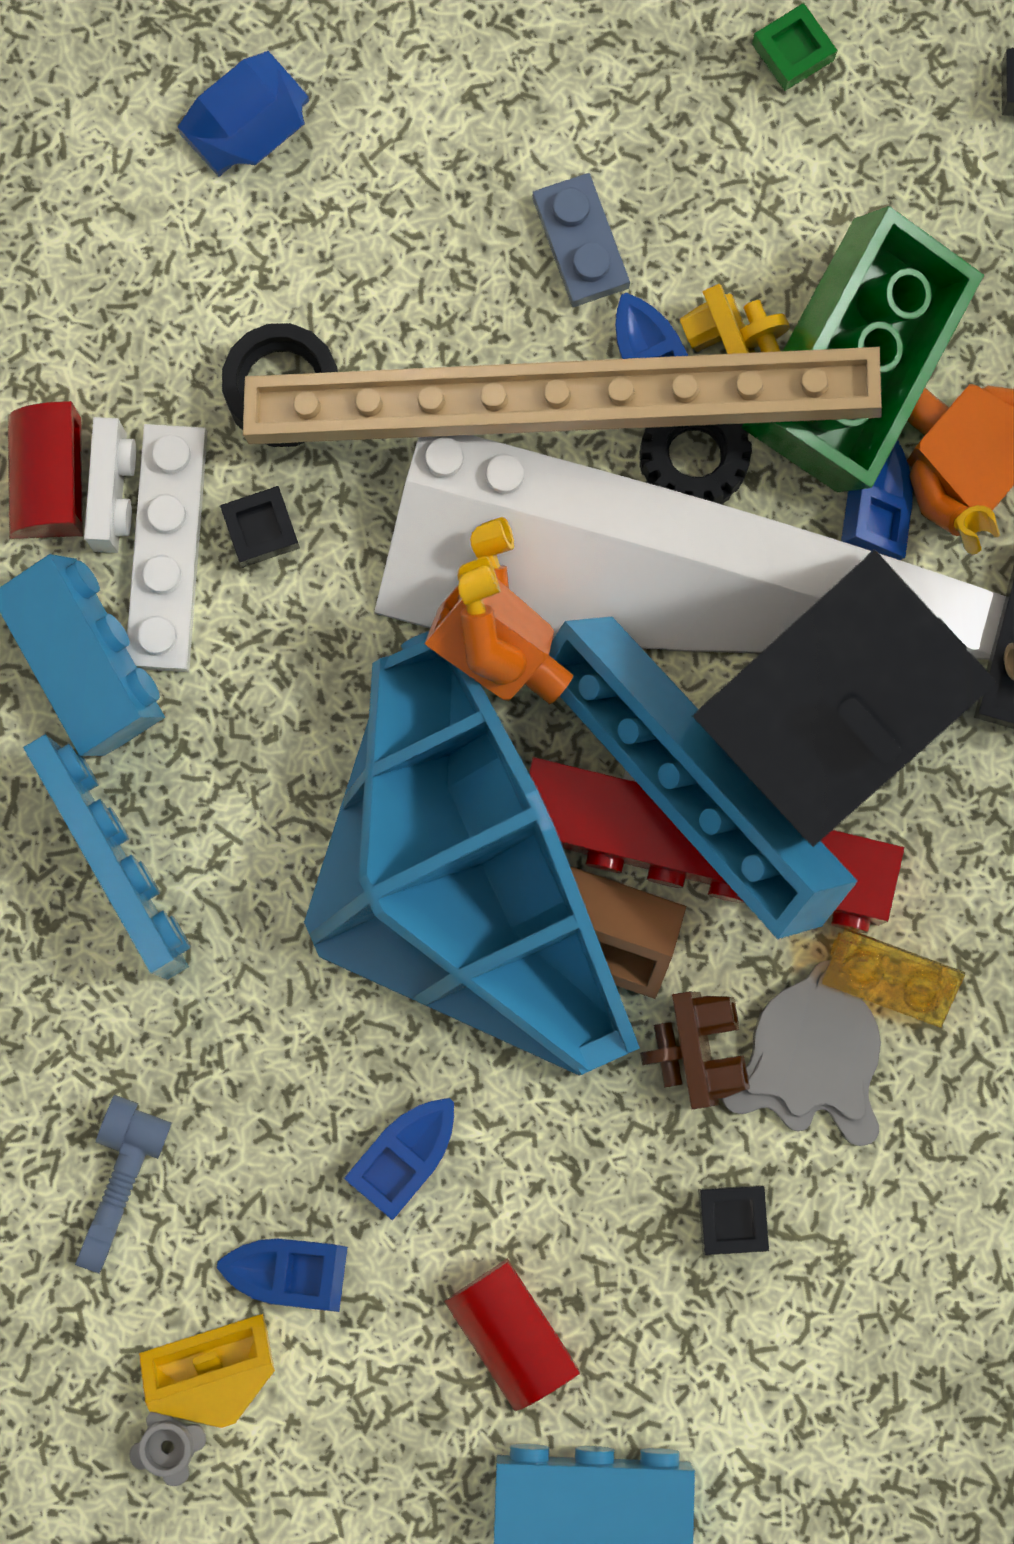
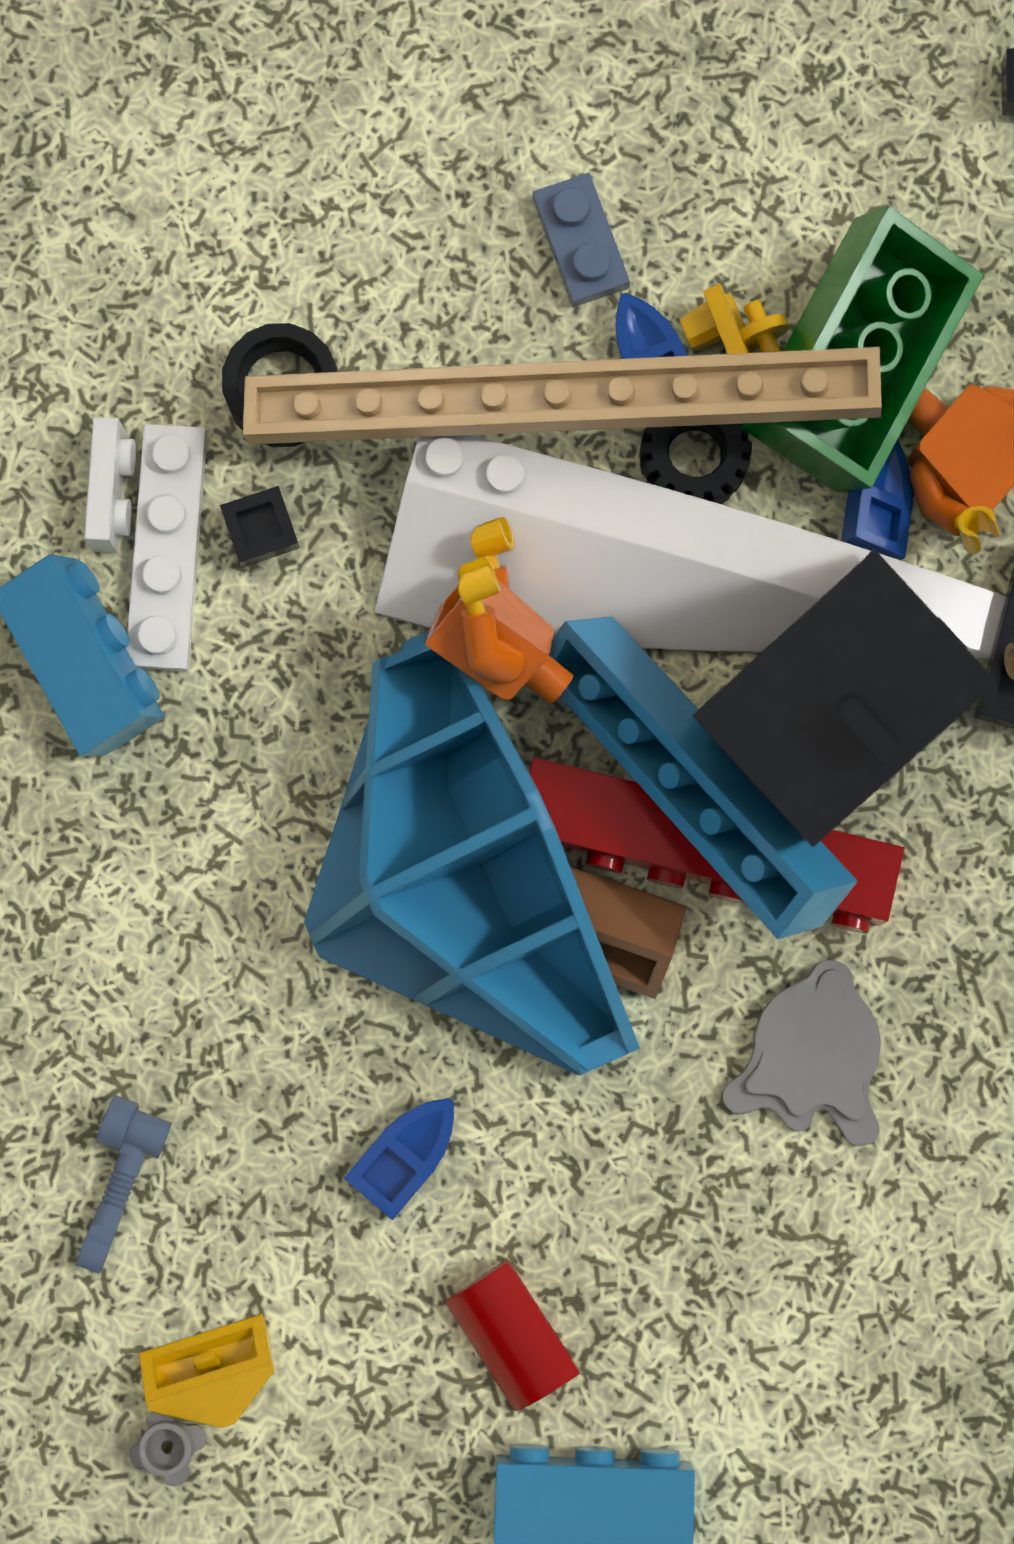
(45, 471): red brick -> none
(99, 838): dark azure plate -> none
(244, 114): blue slope -> none
(288, 1272): blue plate -> none
(706, 1078): reddish brown hips -> none
(733, 1220): black plate -> none
(794, 47): green plate -> none
(892, 977): clear yellow hinge -> none

